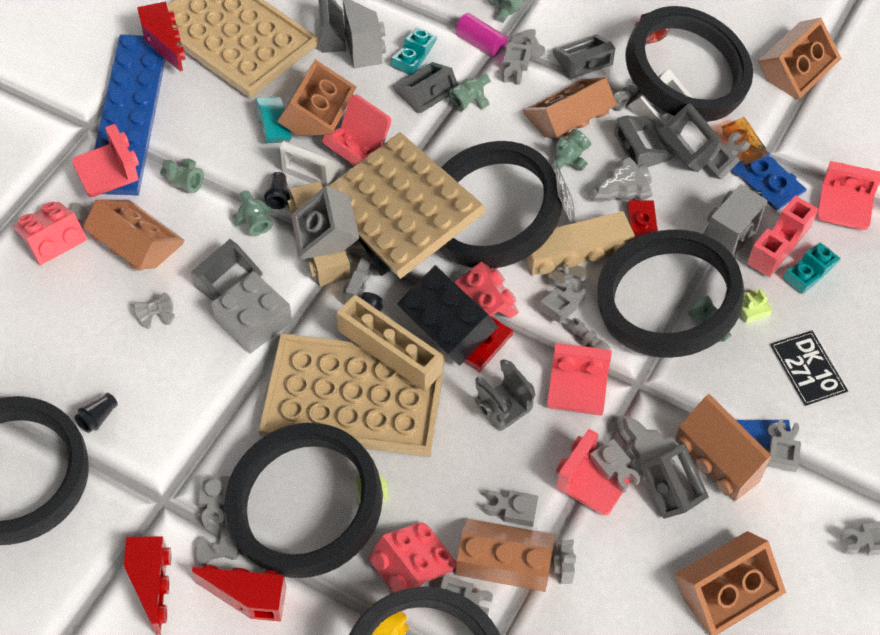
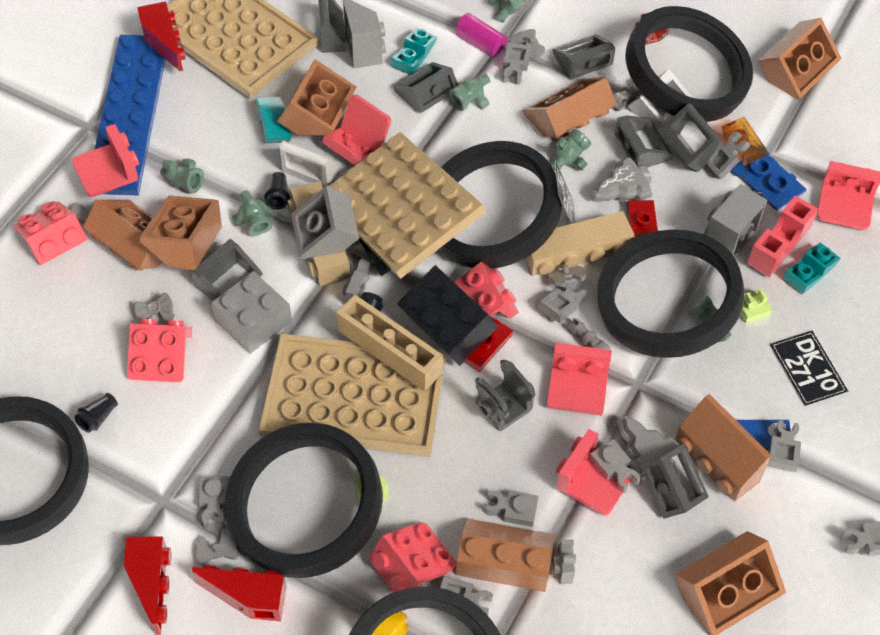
(157, 350): none -> coral bracket
(183, 231): none -> nougat slope

